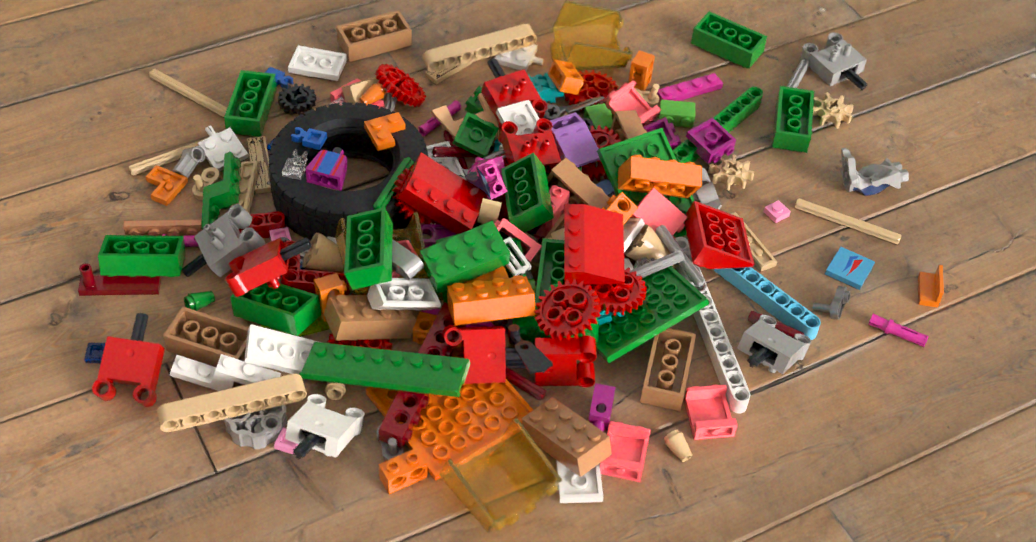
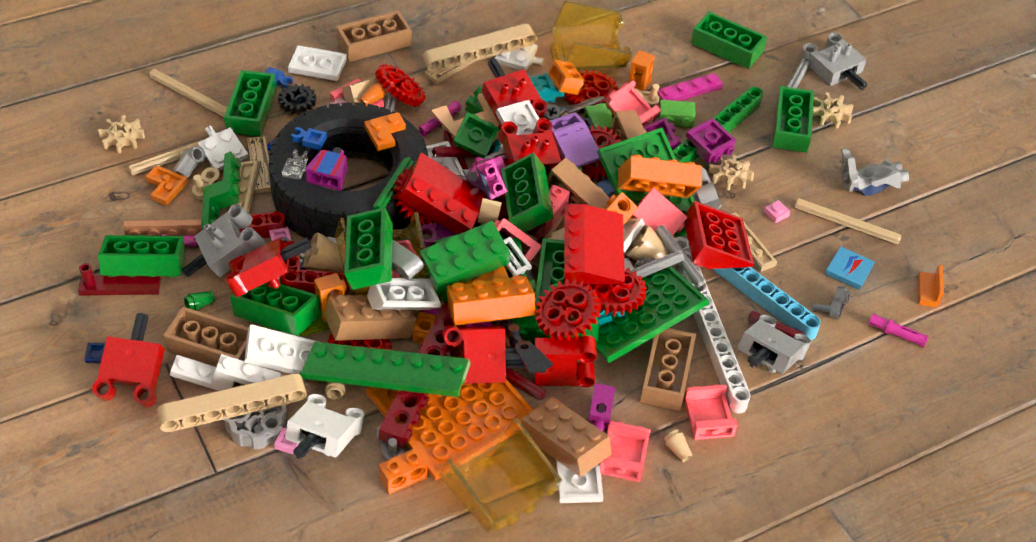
(121, 134): none -> tan gear

